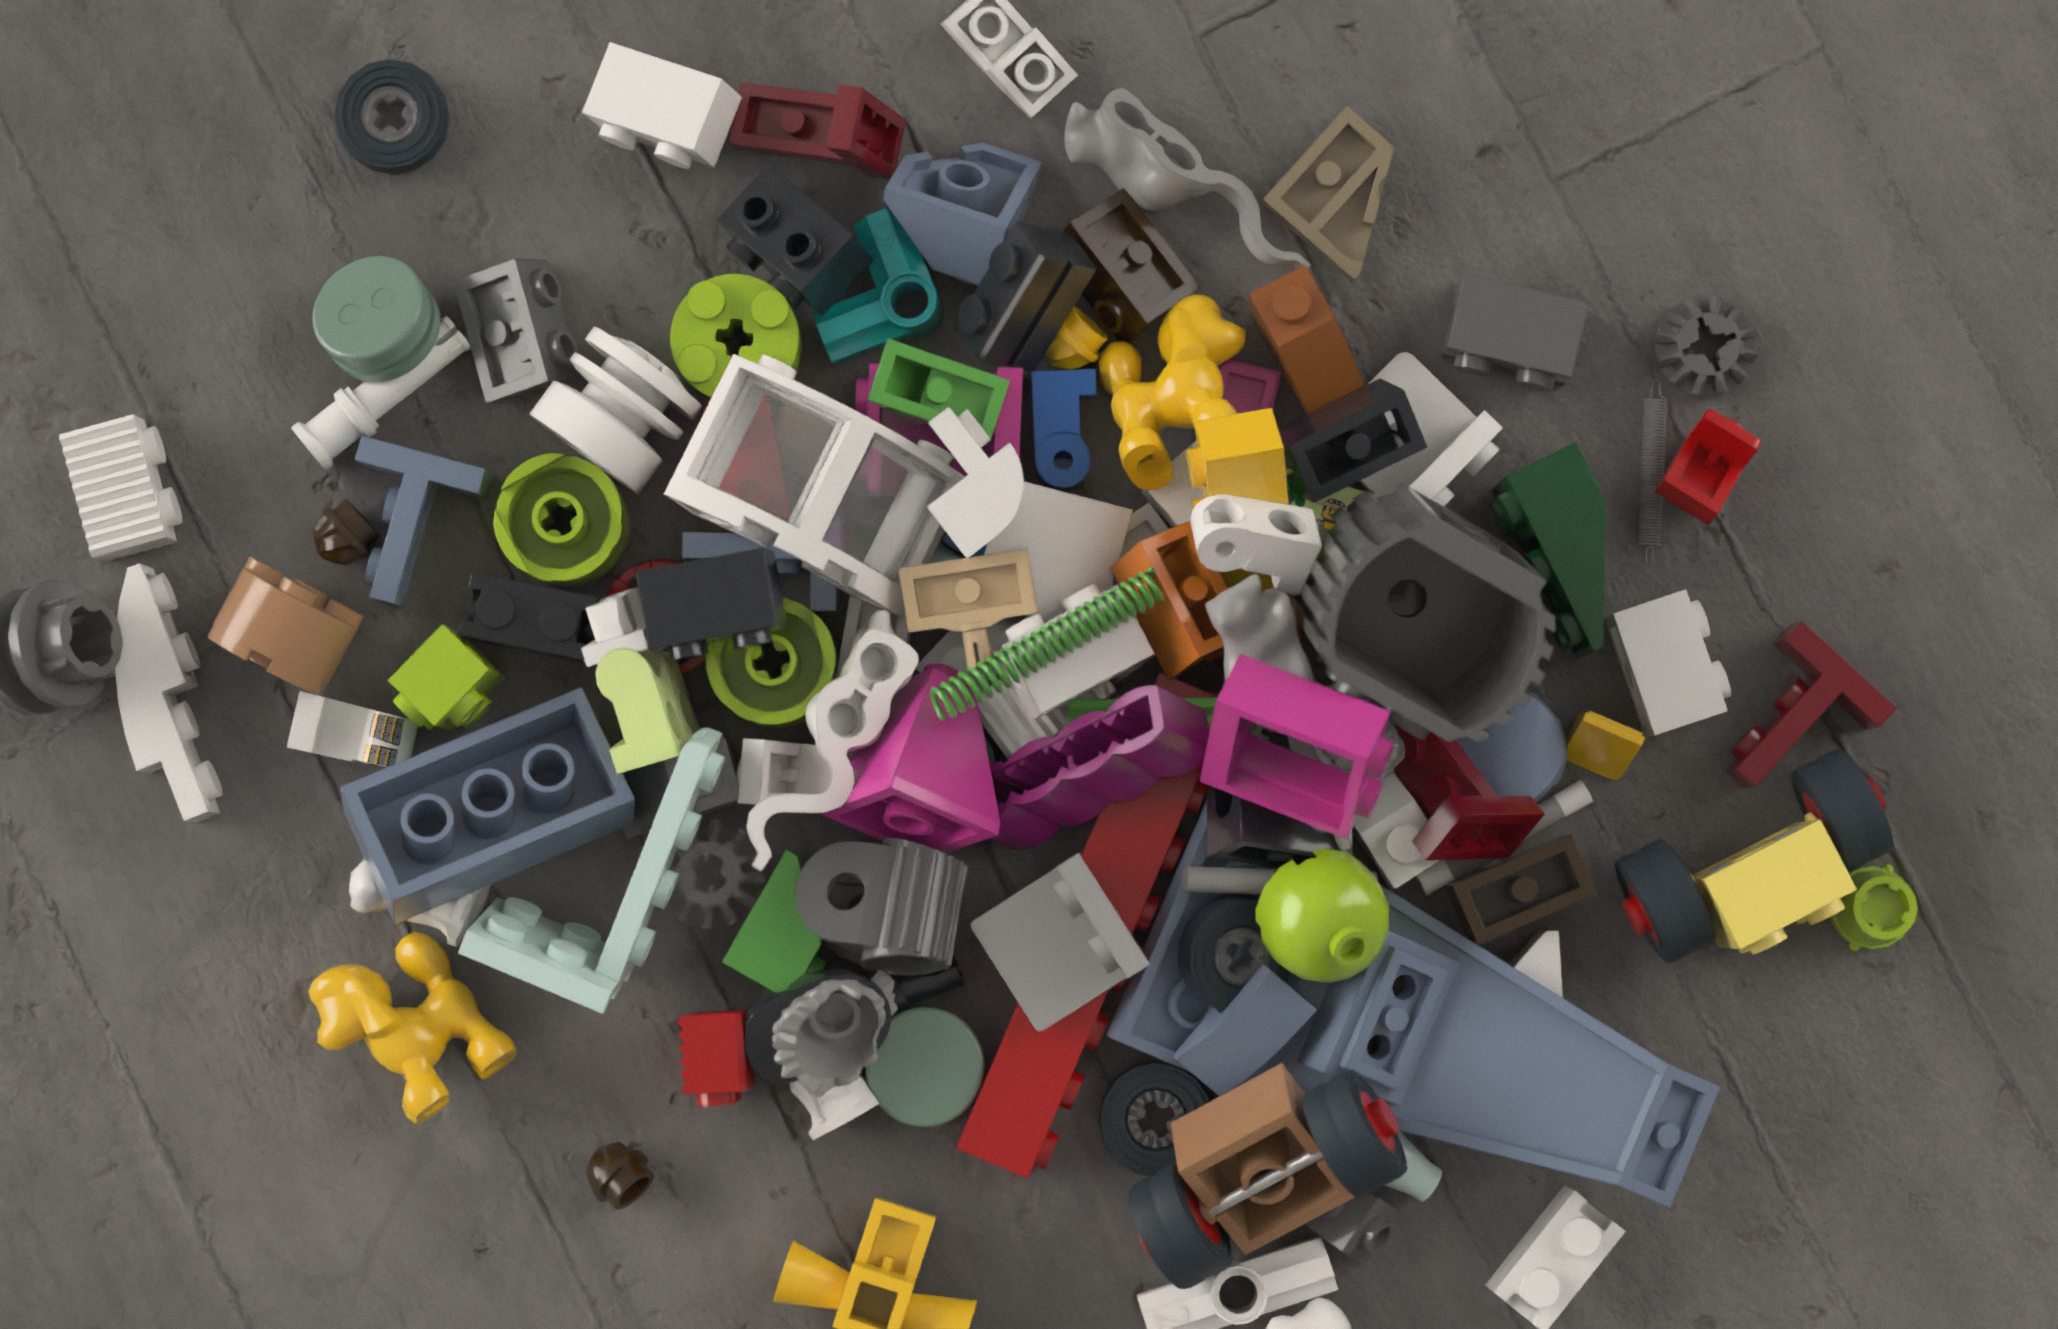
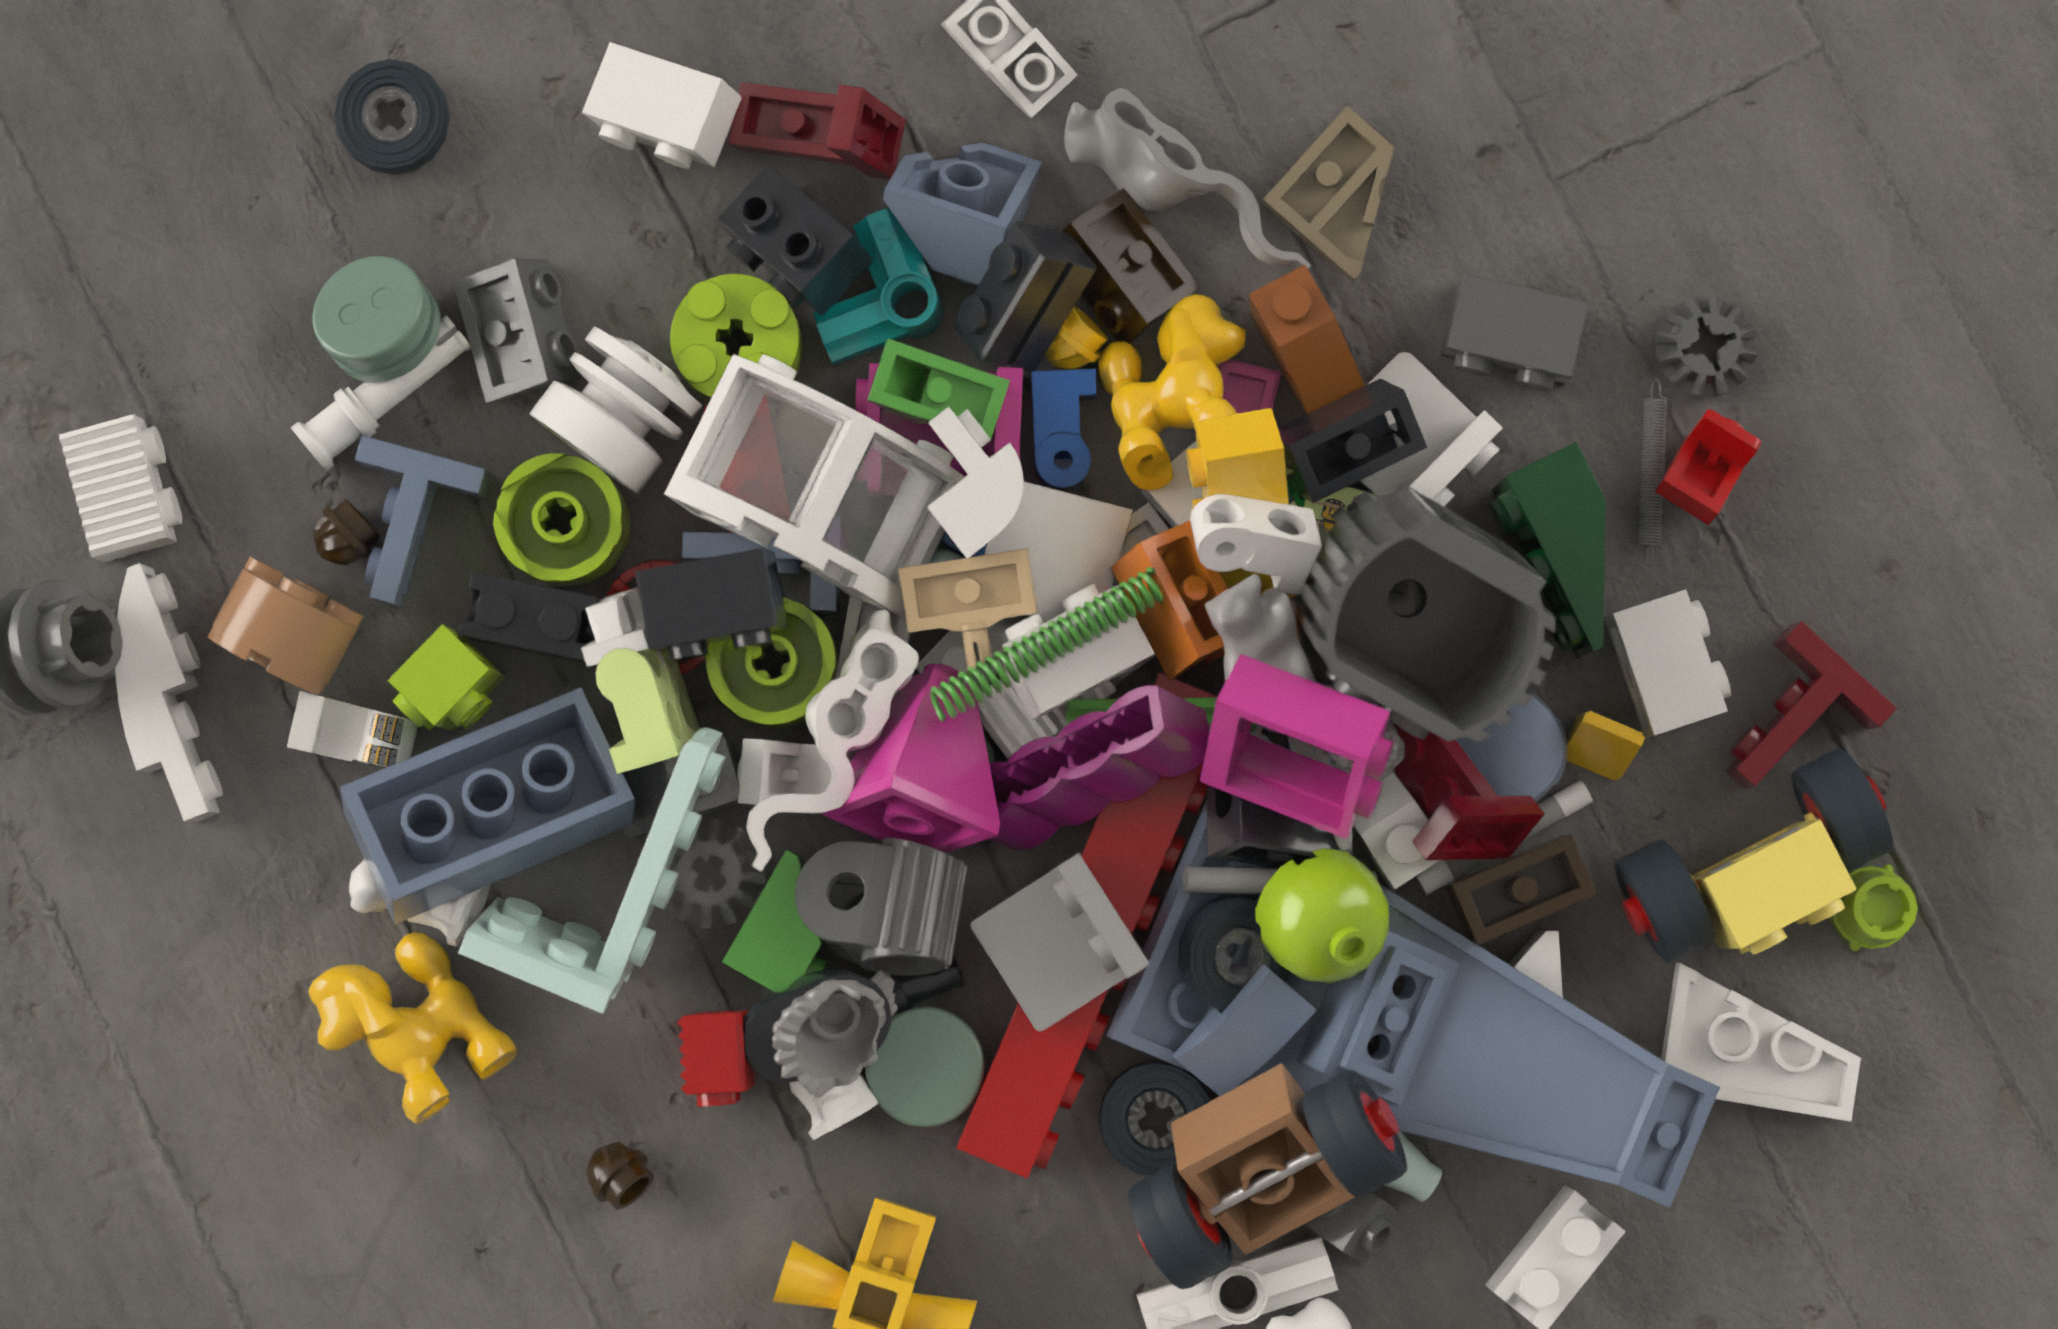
(1755, 1052): none -> white wing

